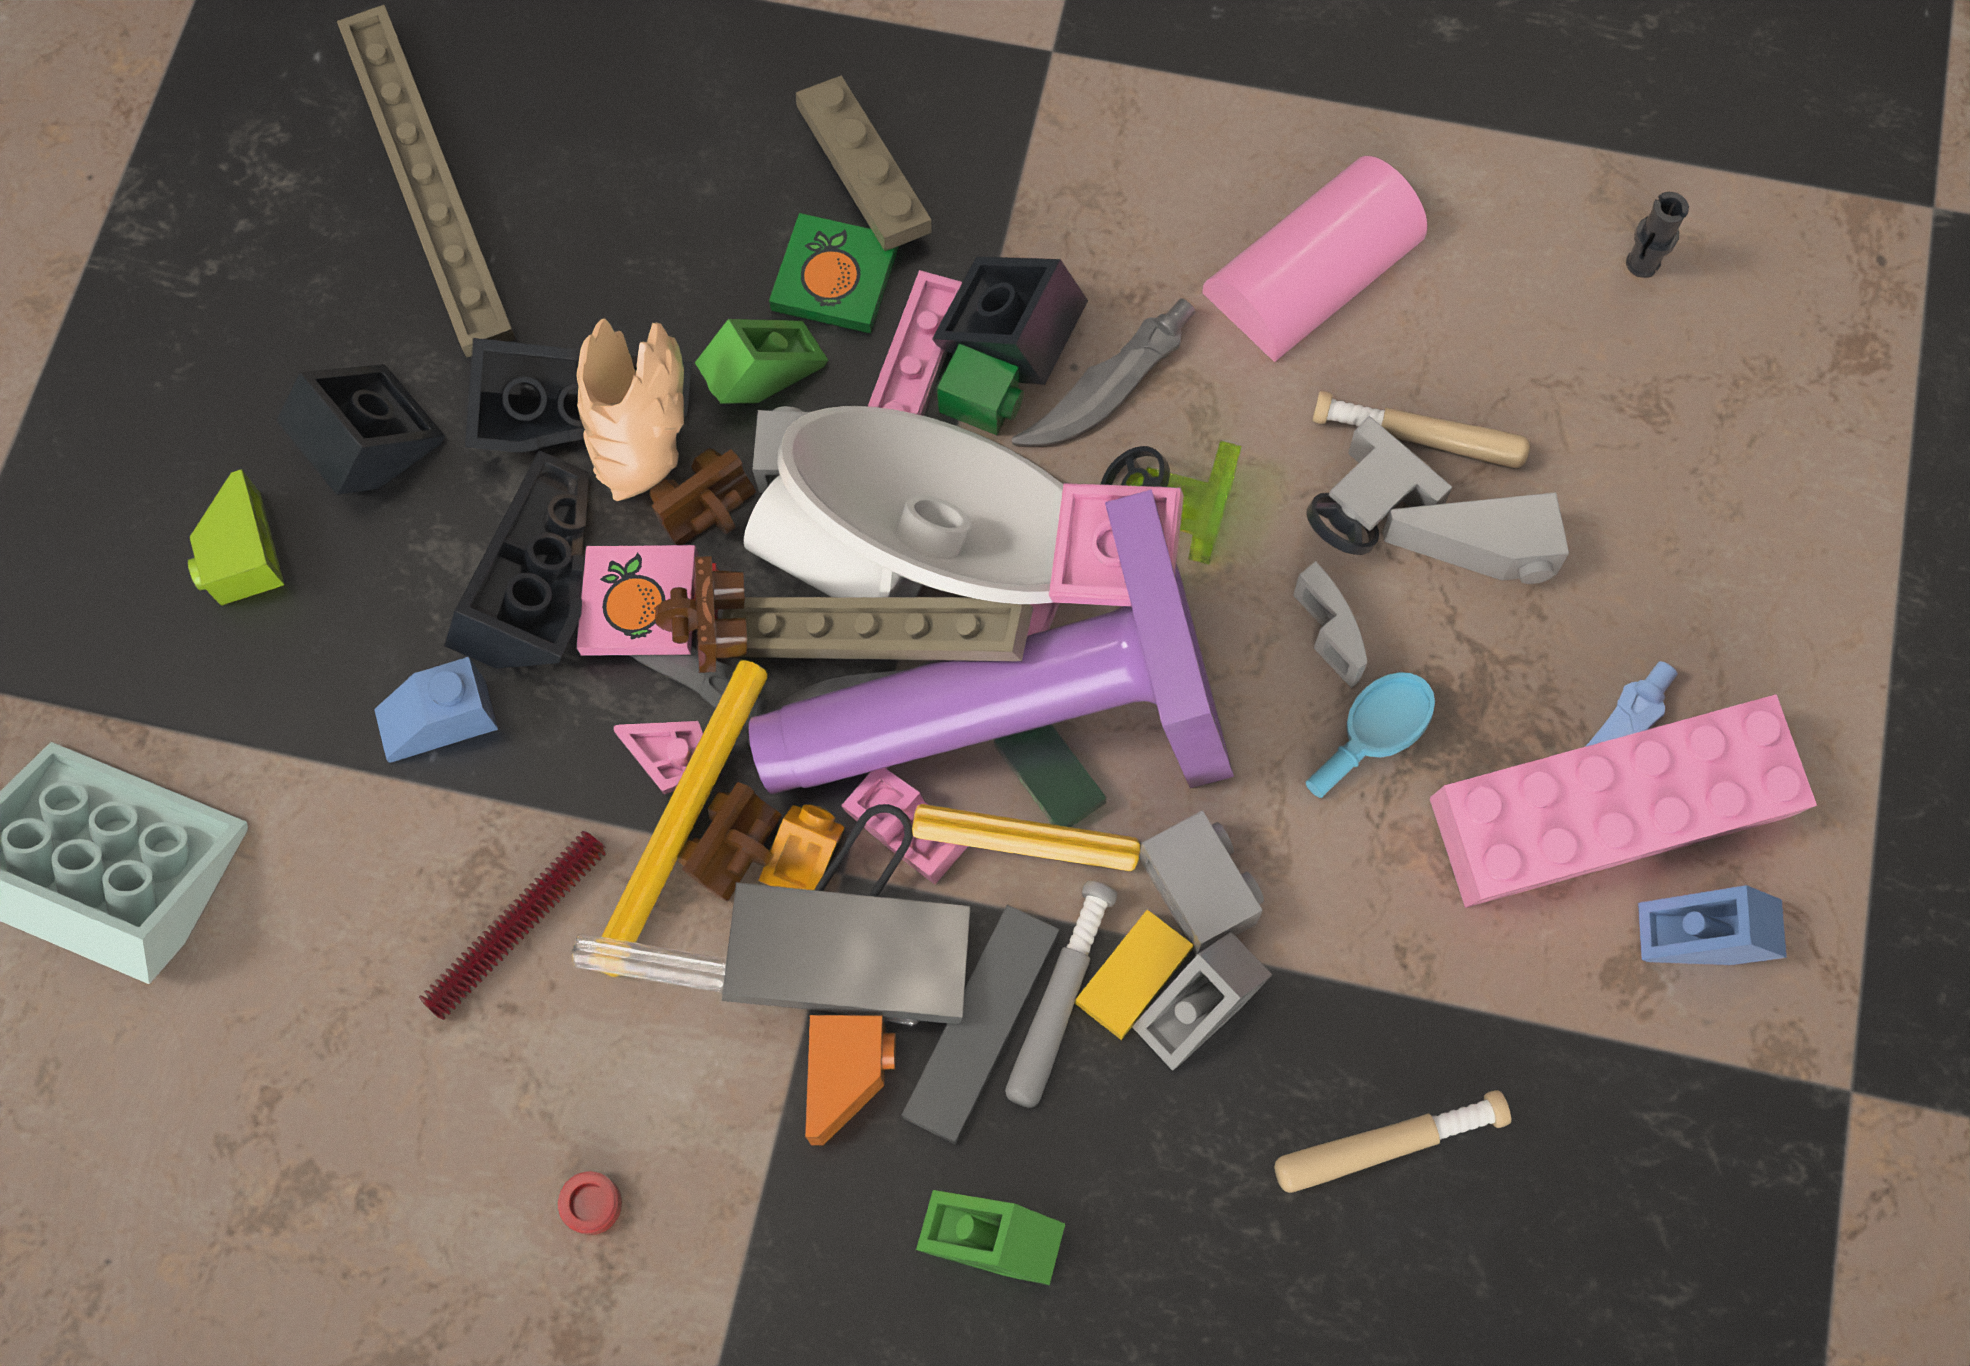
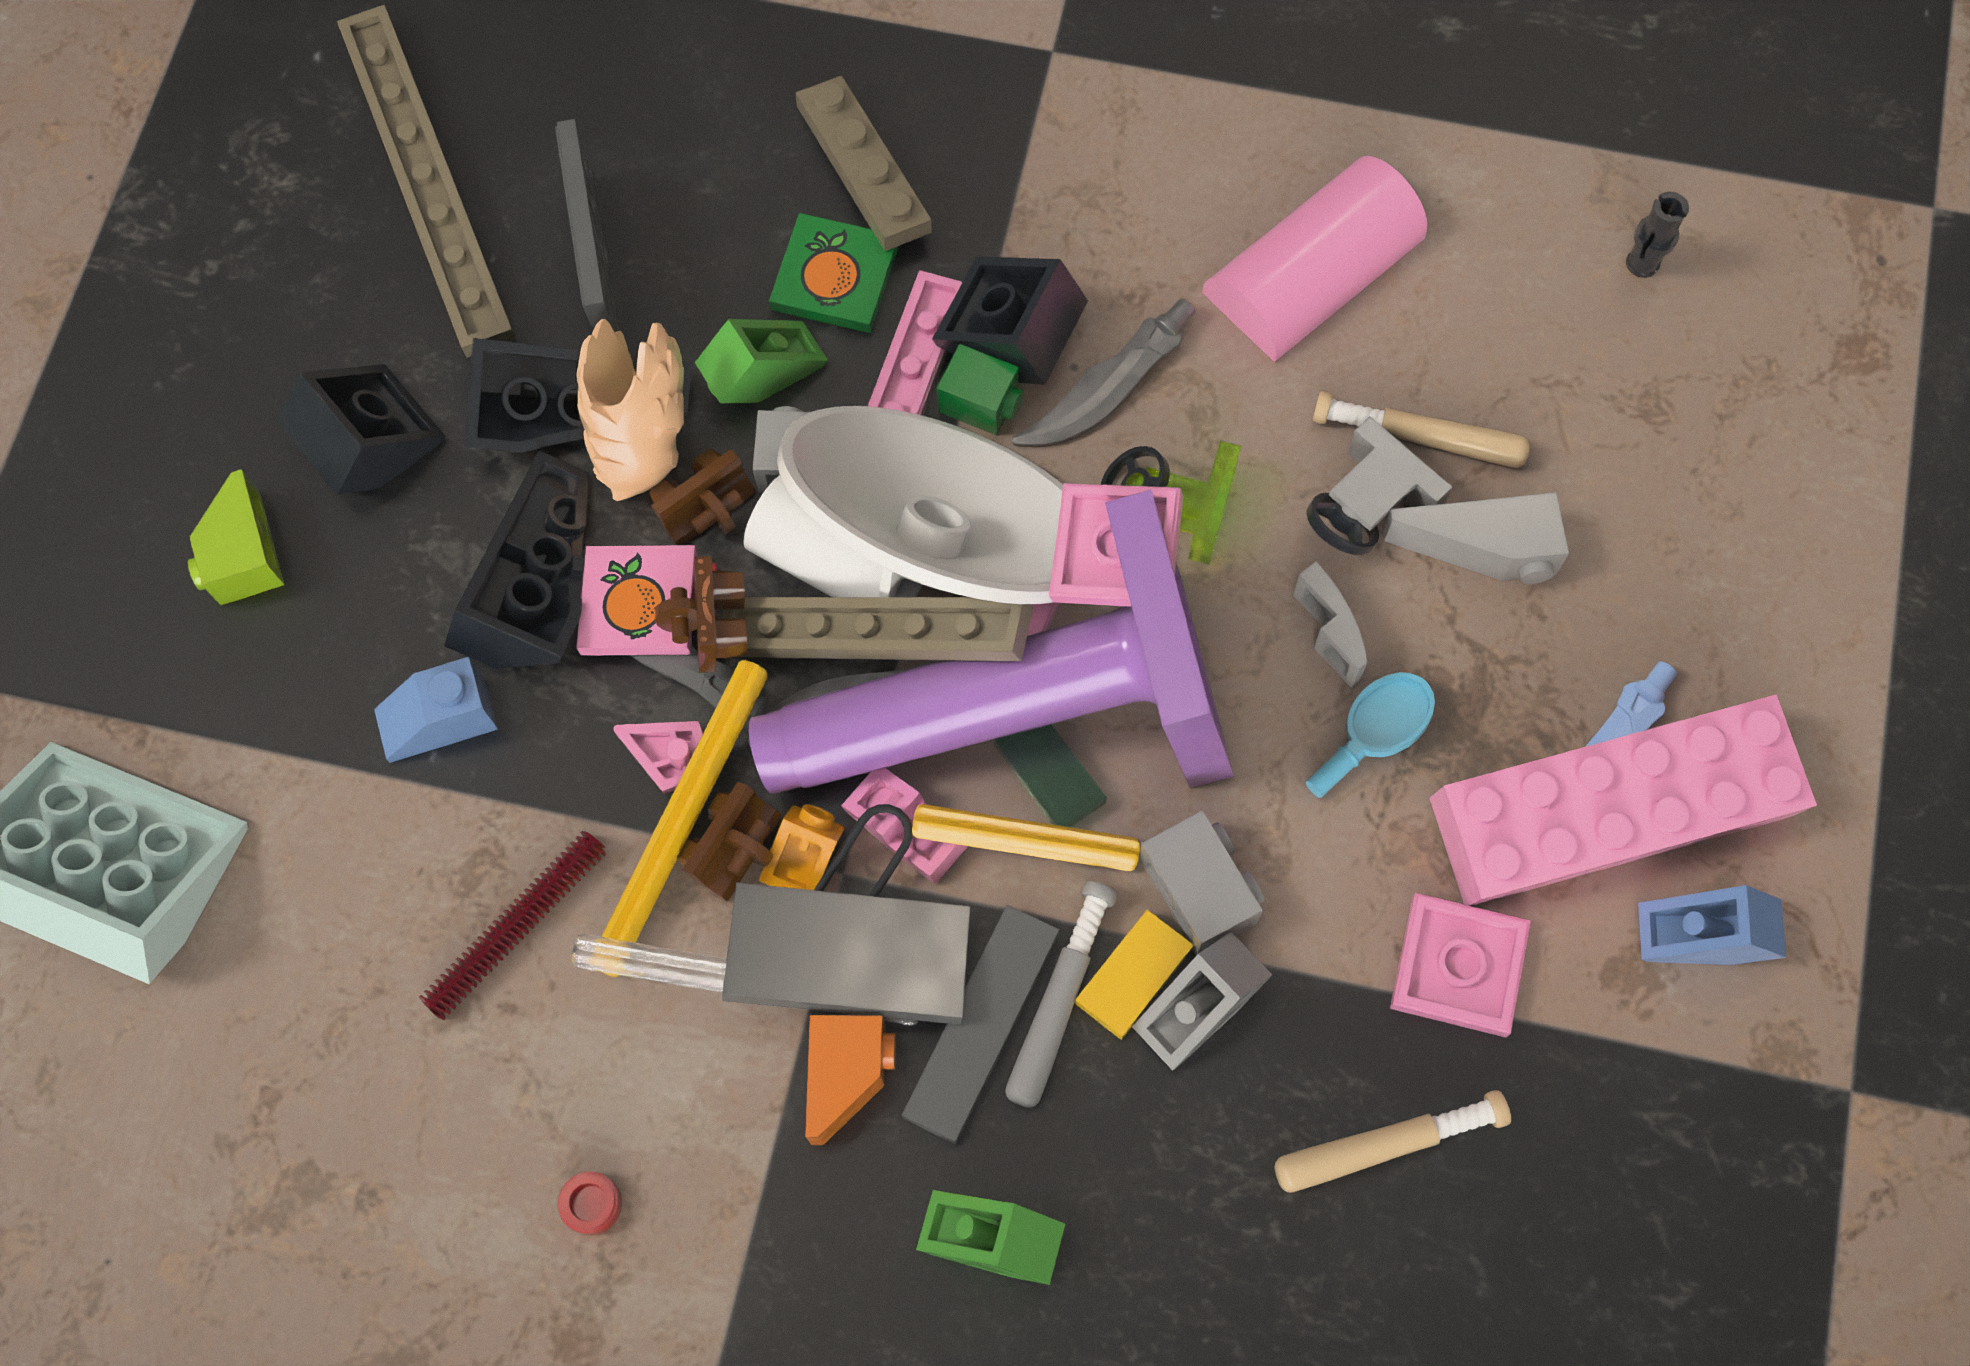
(586, 226): none -> dark grey tile
(1460, 965): none -> bright pink tile

